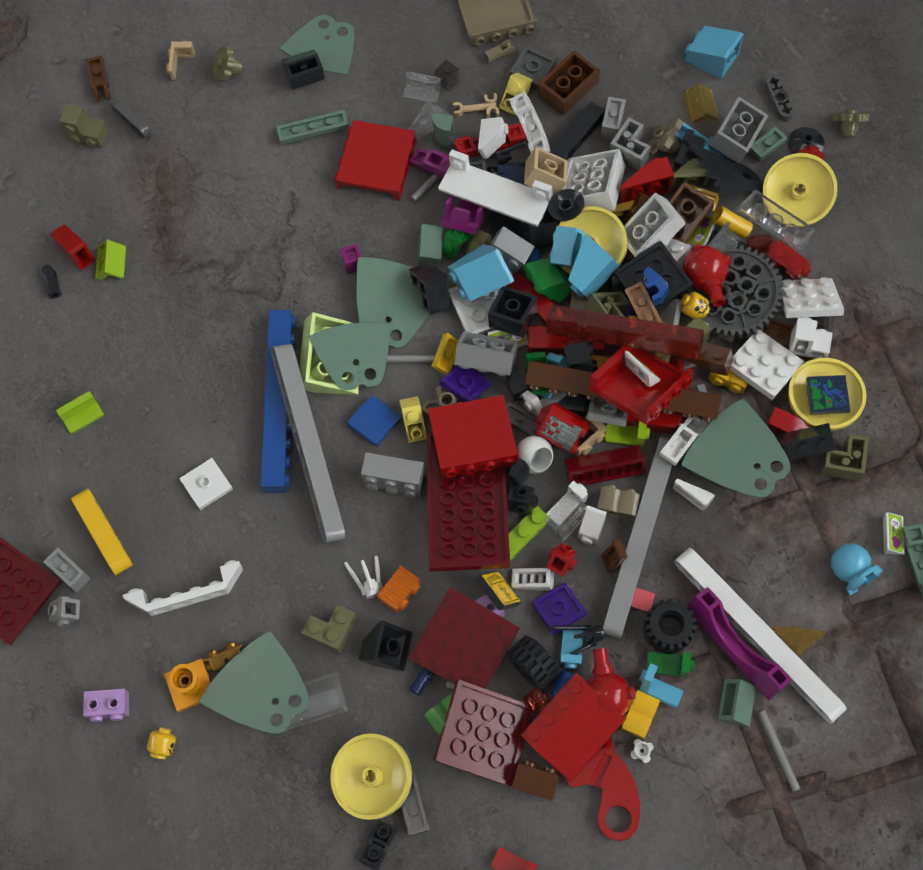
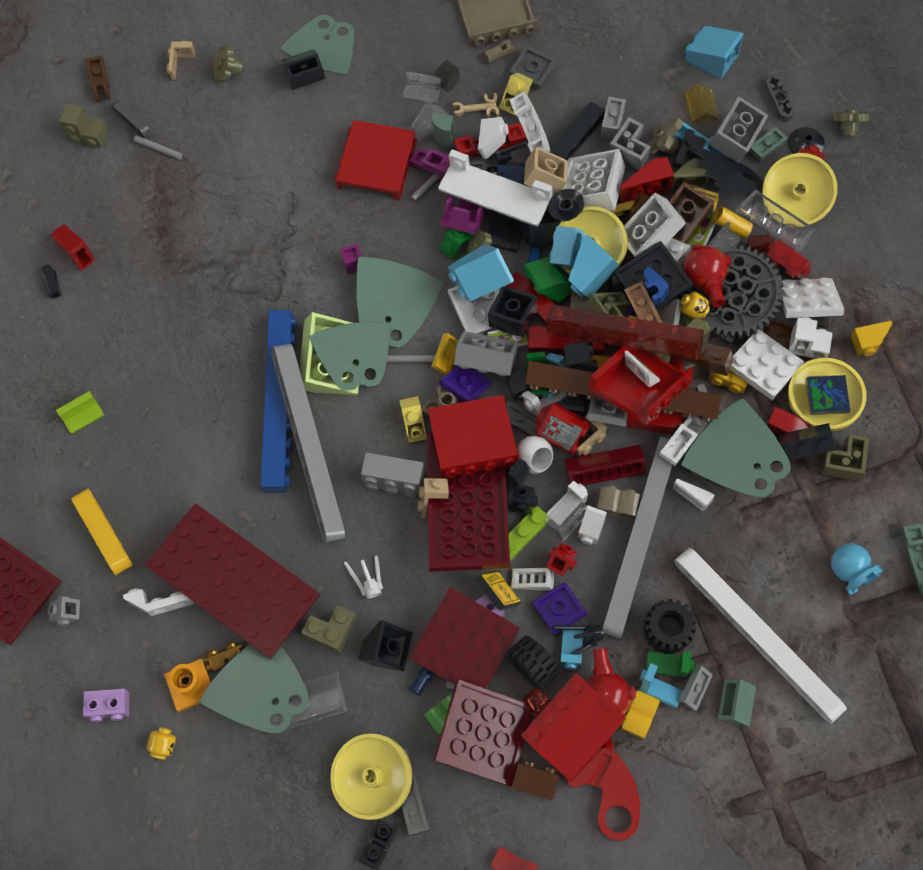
(67, 570): light grey panel -> none
(110, 260): lime panel -> none
(158, 147): none -> light grey bar
(206, 483): white plate -> none
(232, 580): none -> dark red plate
(312, 127): sand green plate -> none
(374, 420): blue slope -> none
(399, 589): orange brick -> none
(429, 244): sand green brick -> none
(431, 489): none -> tan bracket
(432, 287): black brick -> none
(512, 248): light grey brick -> none
(560, 682): blue cone -> none
(568, 82): reddish brown brick -> none
(614, 556): reddish brown plate -> none
(627, 435): lime bracket -> none
(636, 754): white plate -> none
(642, 600): coral tile -> none
(695, 687): none -> light grey plate
(764, 674): magenta arch -> none
(778, 751): light grey bar -> none
(798, 638): clear yellow tile -> none
(868, 338): none -> yellow slope
(893, 534): slope -> none

